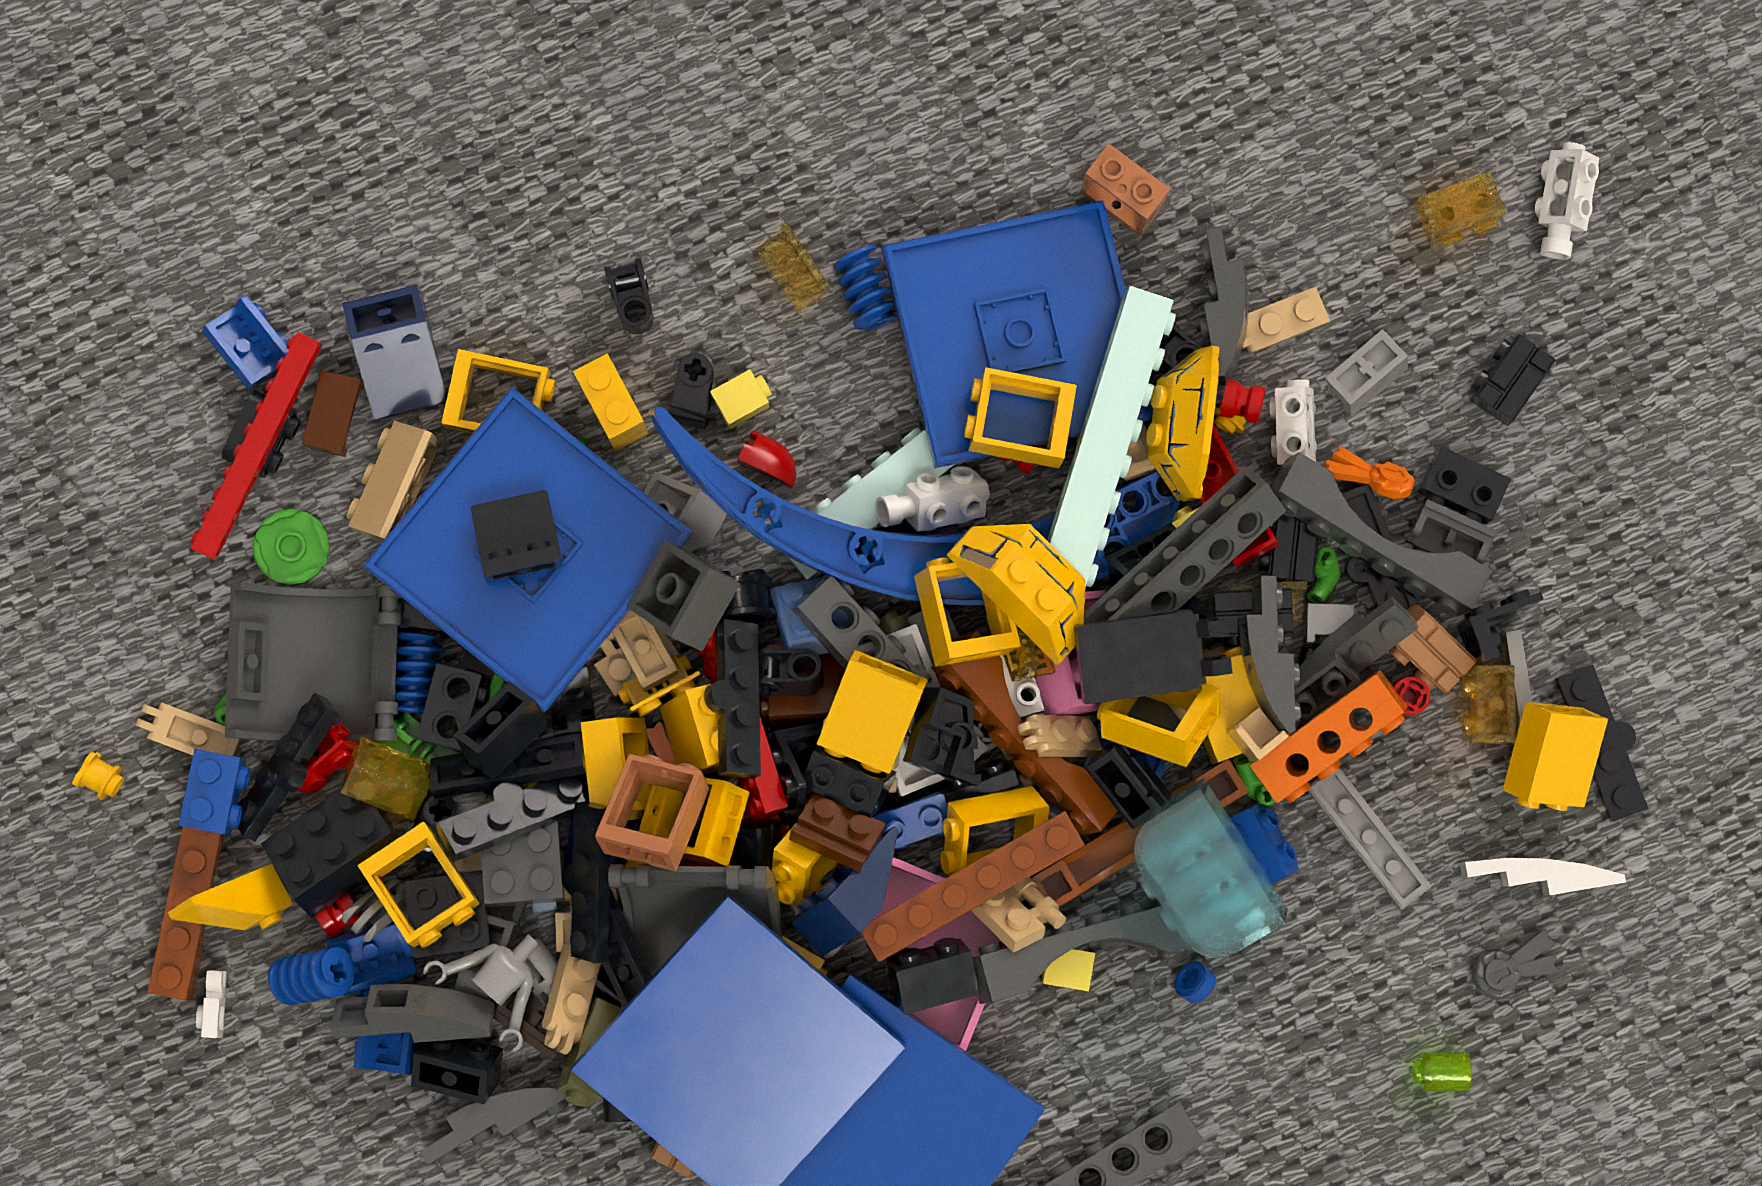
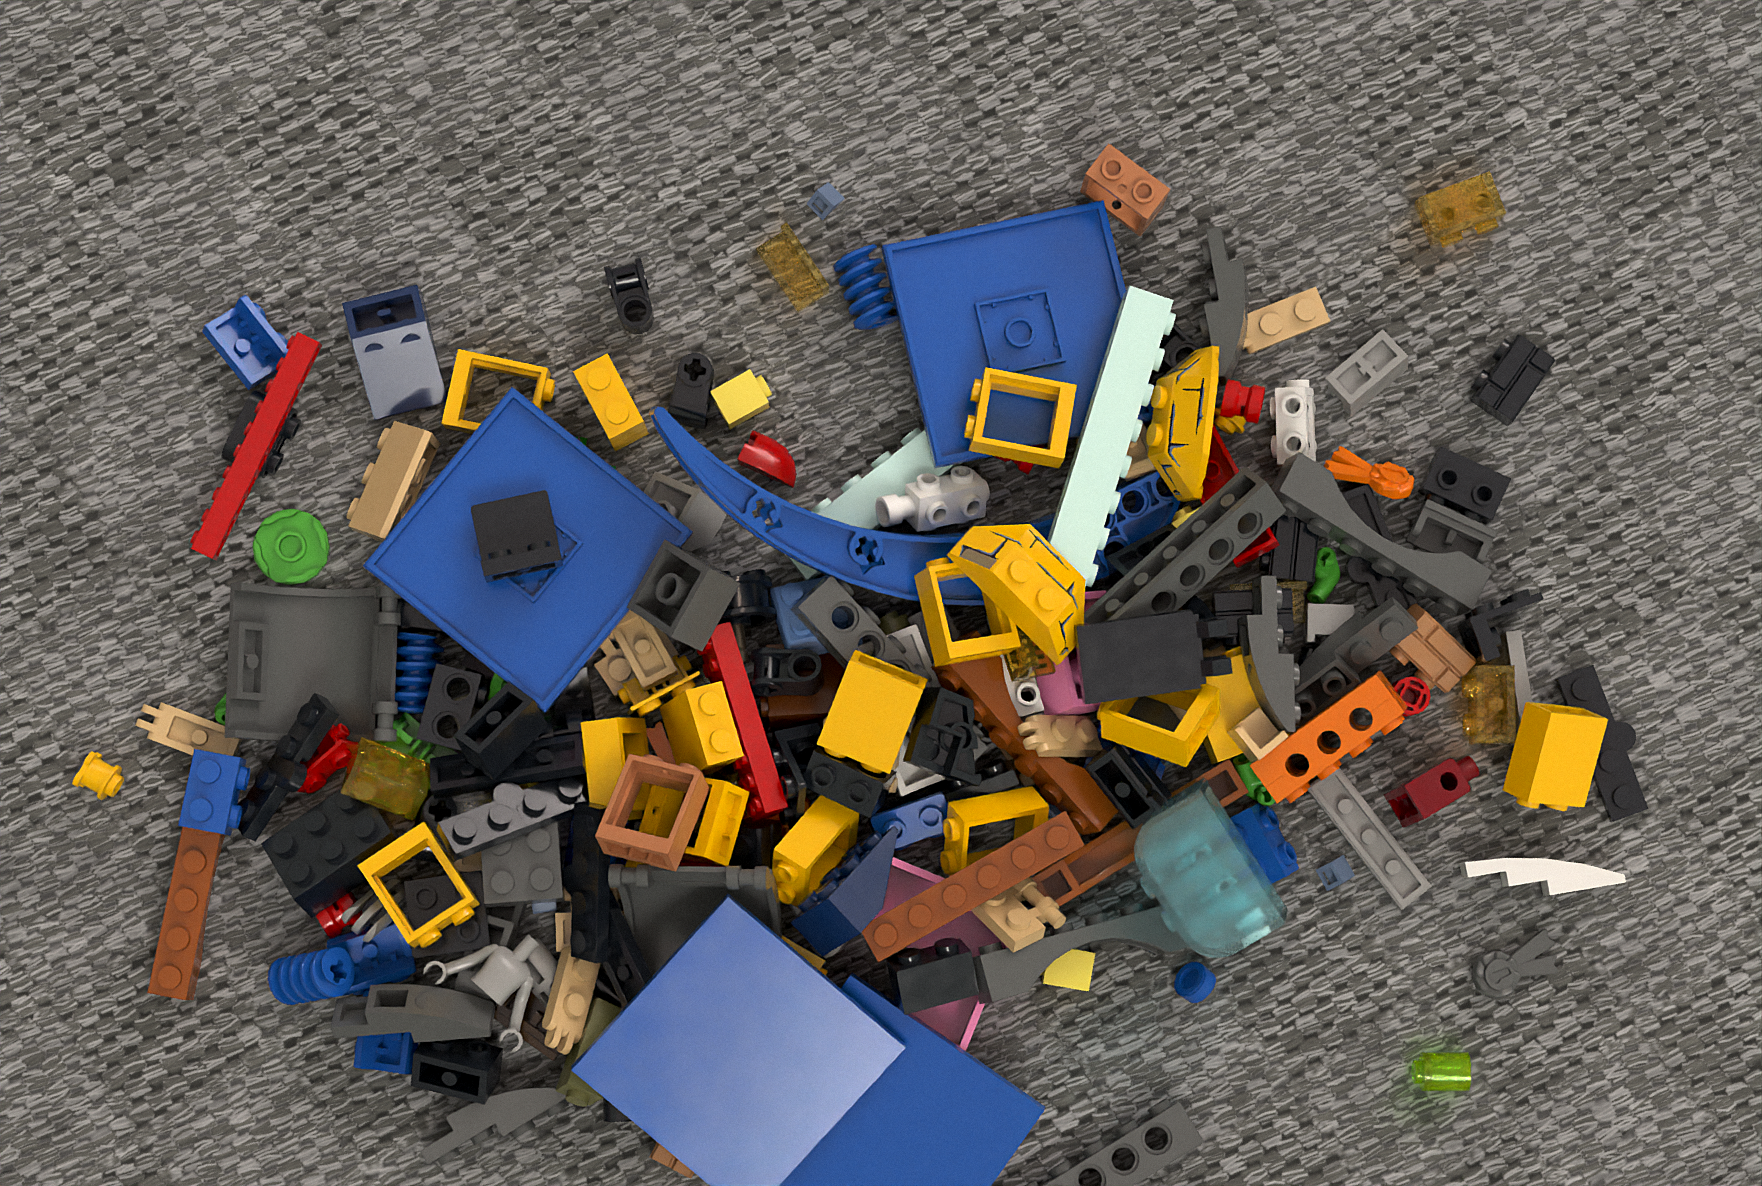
(211, 1014): white plate -> none
(239, 902): yellow slope -> none
(332, 413): reddish brown hinge -> none
(737, 699): black hinge -> none
(827, 199): none -> sand blue piece
(837, 832): reddish brown plate -> none
(1337, 872): none -> sand blue piece
(1432, 790): none -> dark red torso
(1566, 197): white brick -> none

